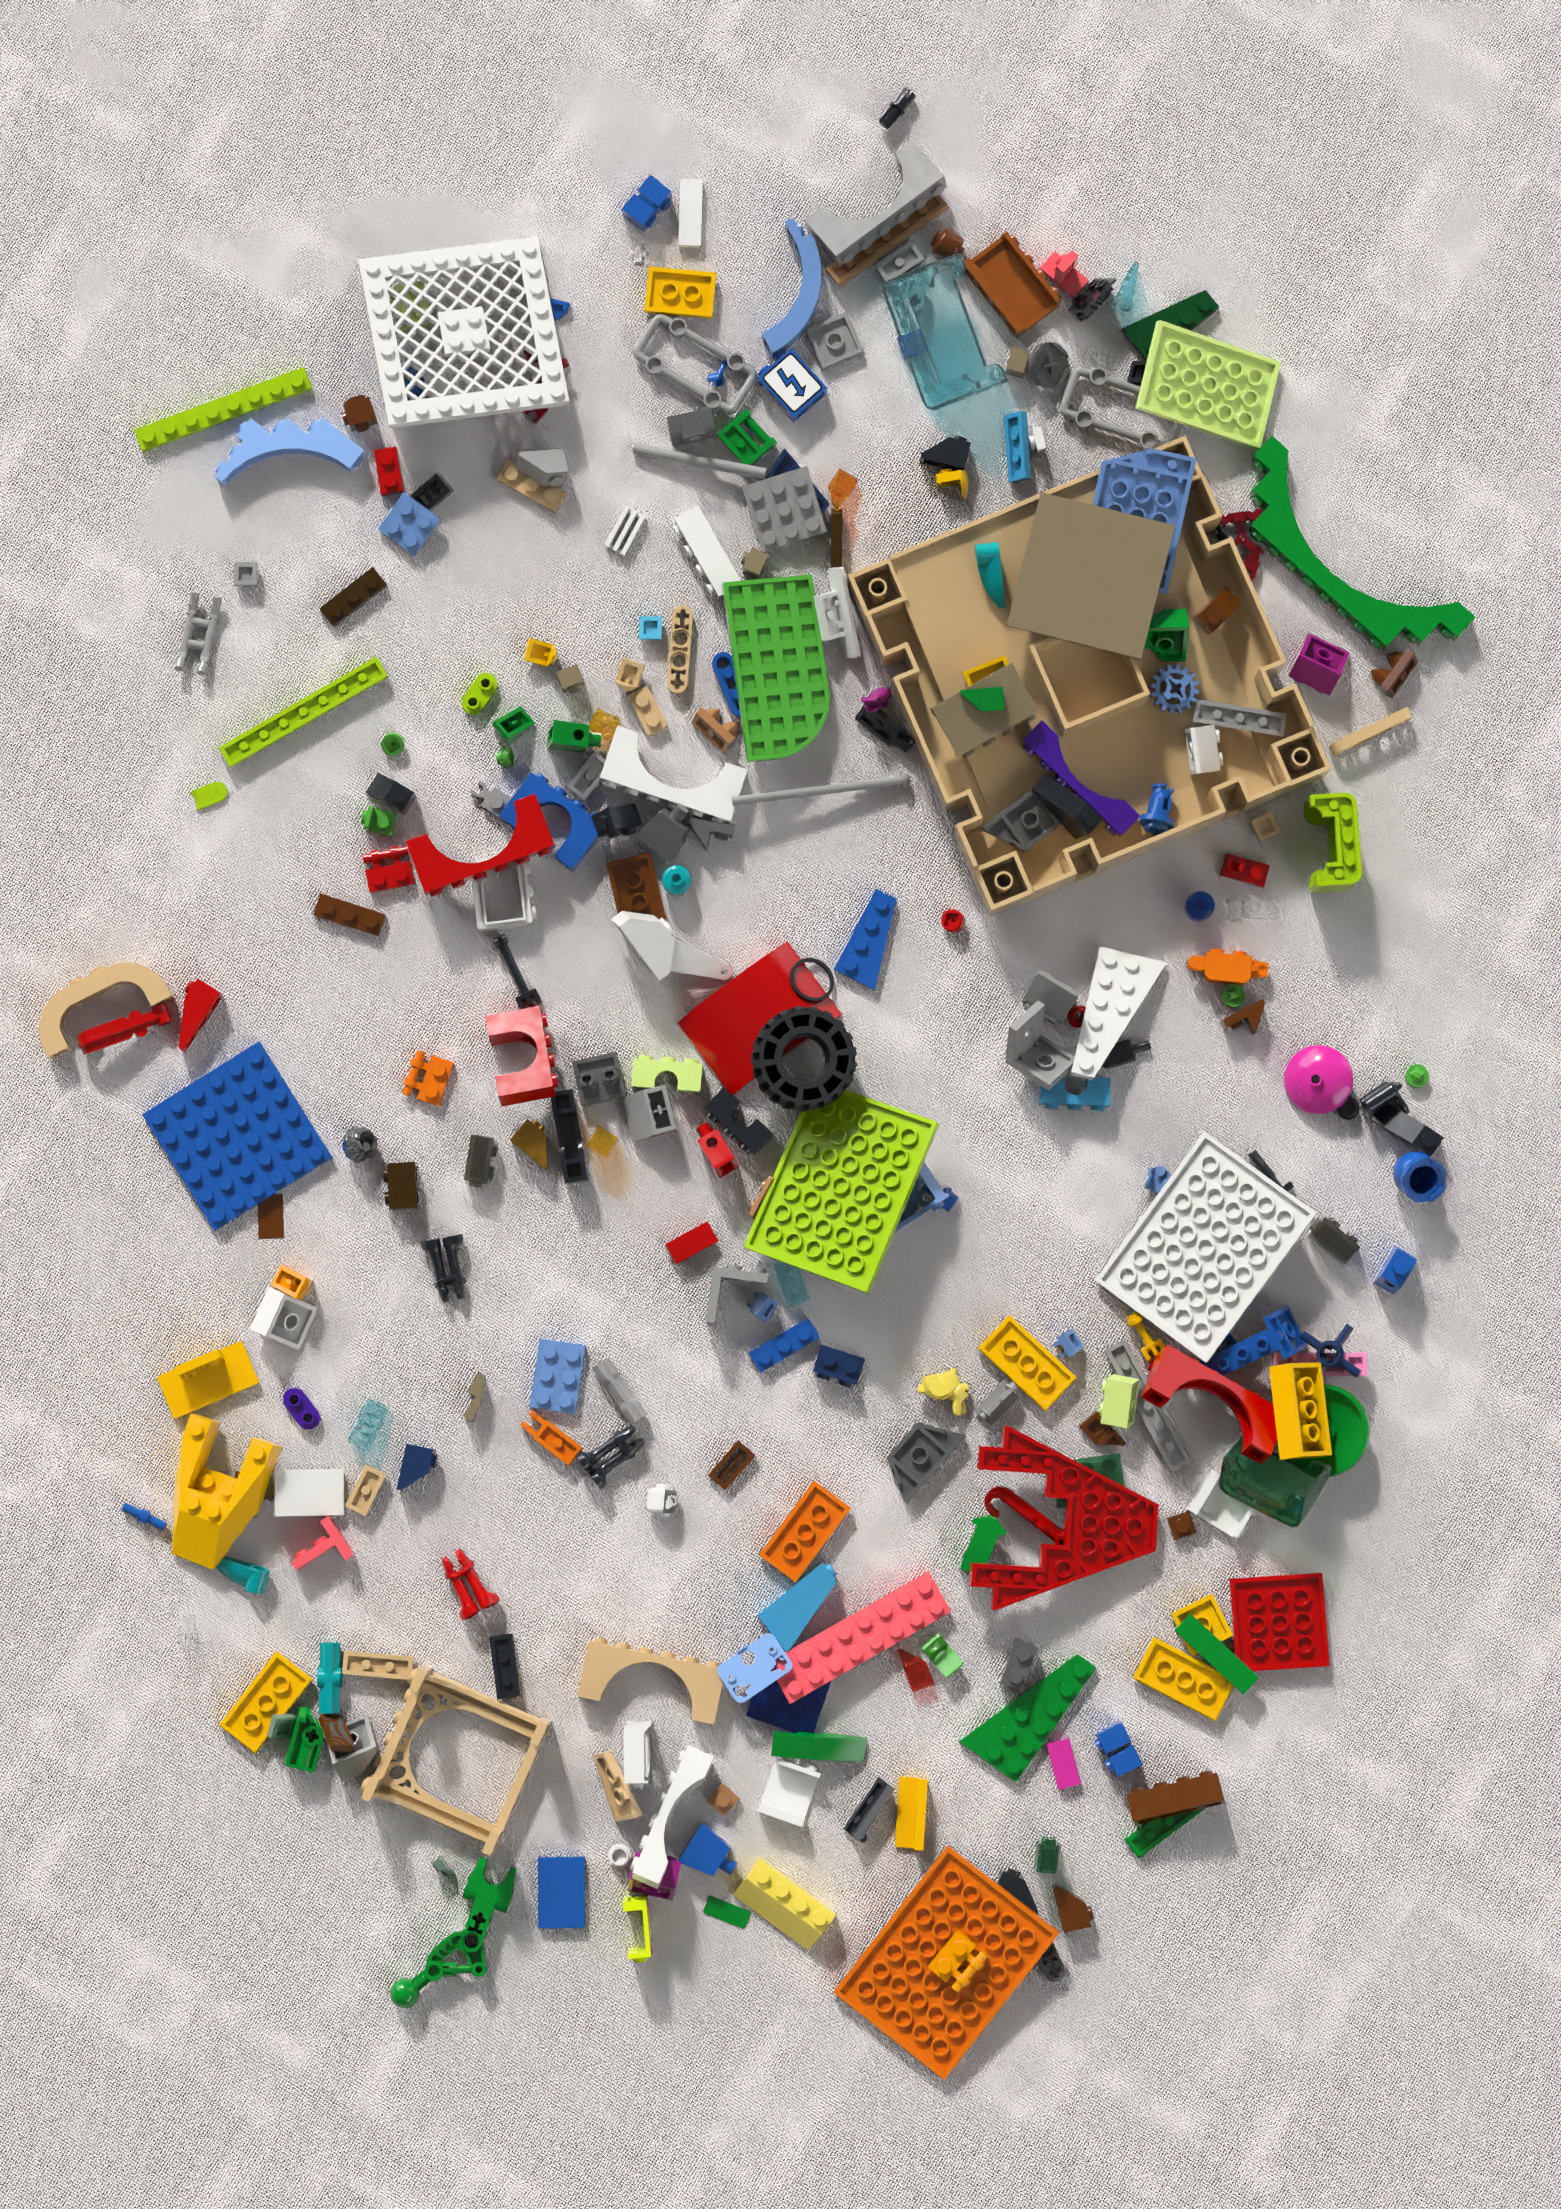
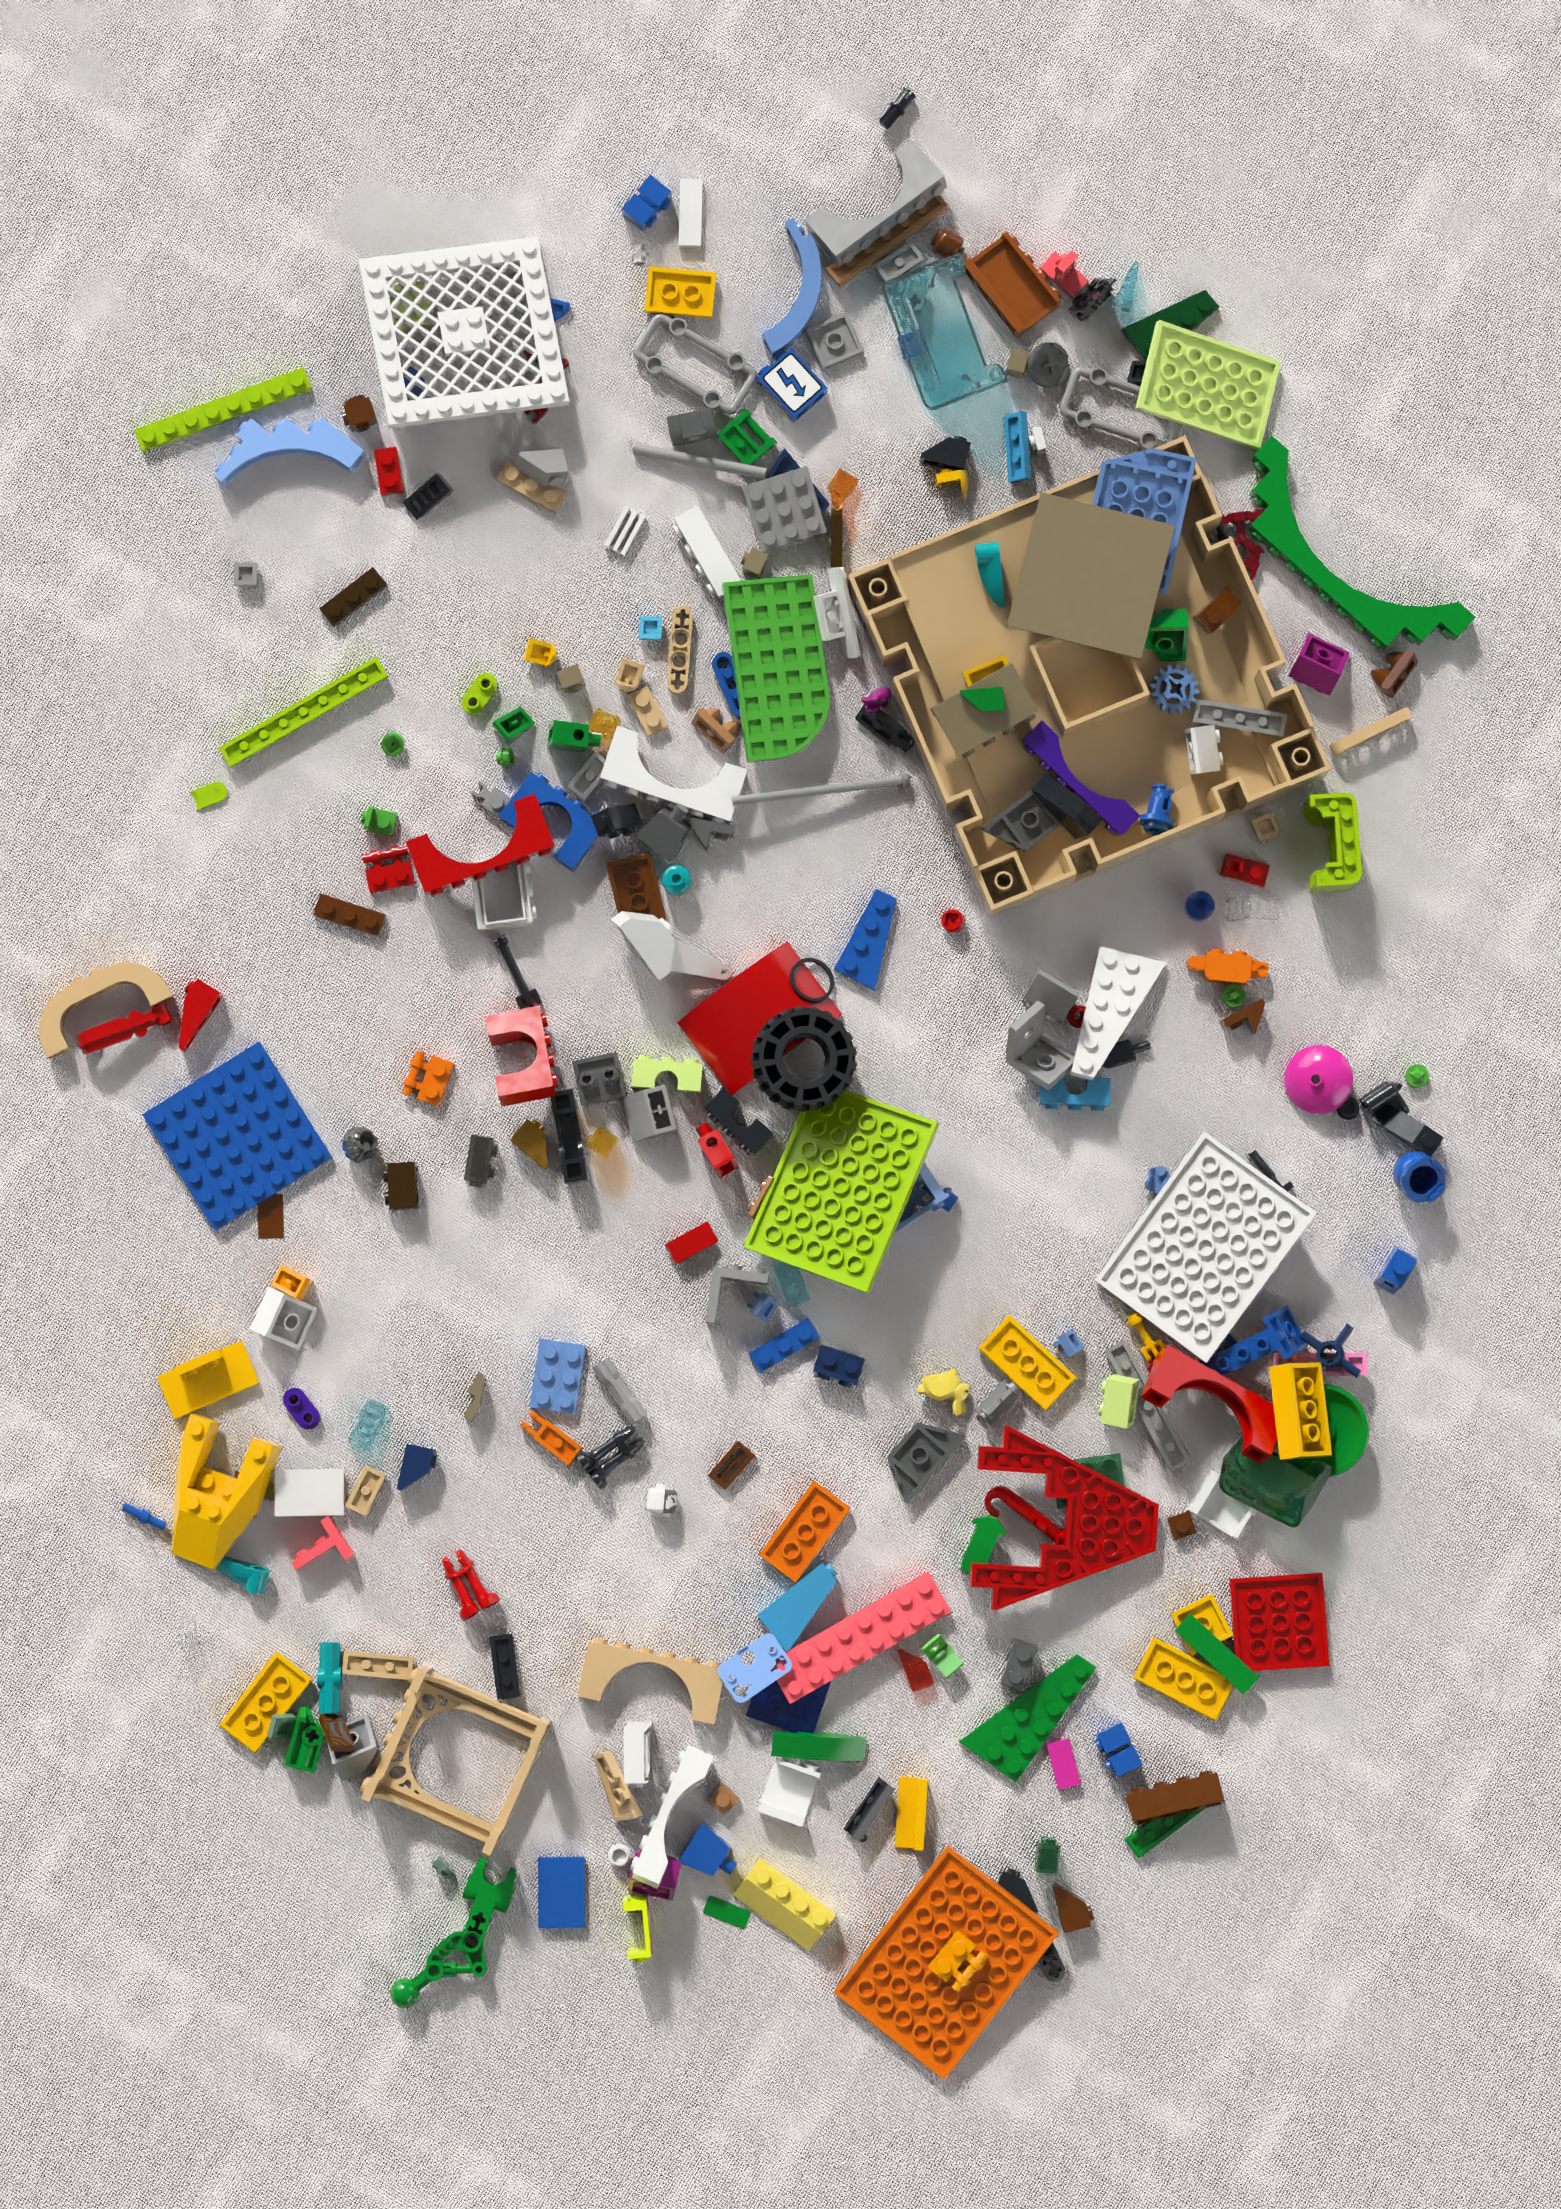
(191, 621): light grey piece -> none
(391, 793): black slope -> none
(409, 524): medium blue plate -> none
(451, 1245): black piece -> none
(718, 378): blue hand -> none
(1100, 1433): reddish brown slope -> none
(1333, 1240): clear smoke brick -> none

